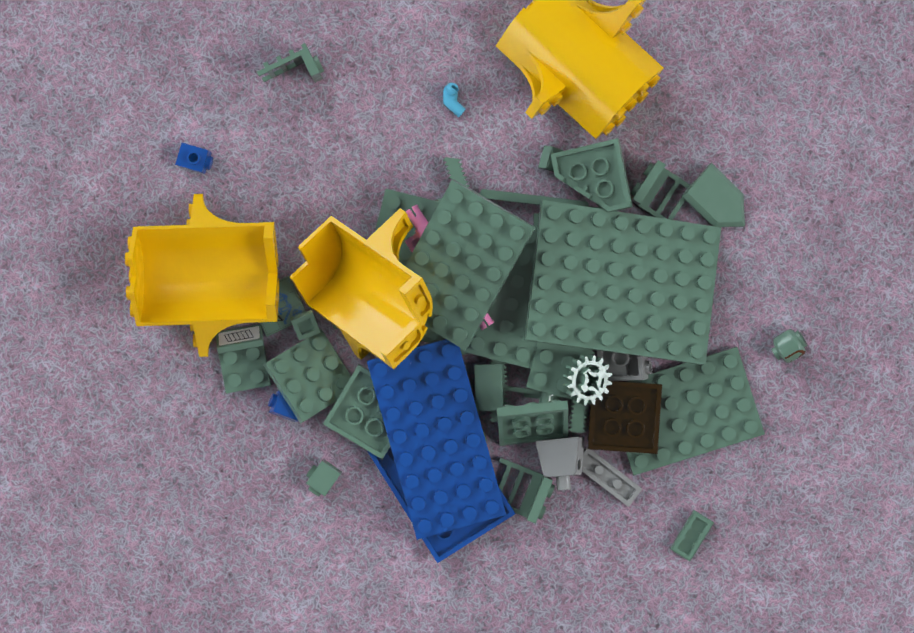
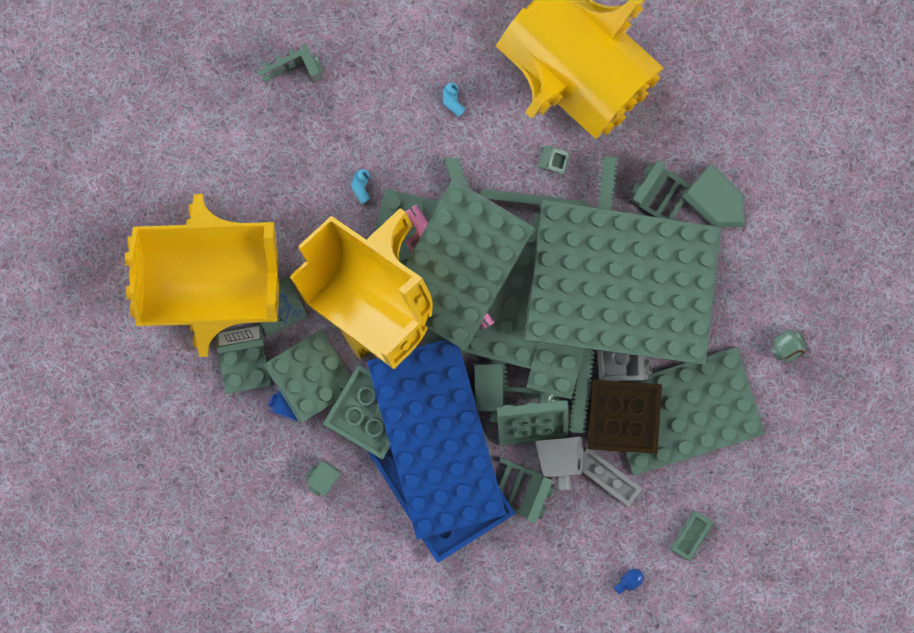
(194, 158): blue brick -> none
(305, 325): sand green plate -> none
(359, 184): none -> medium azure arm
(587, 379): gear -> none
(596, 173): sand green plate -> none
(630, 581): none -> blue cylinder

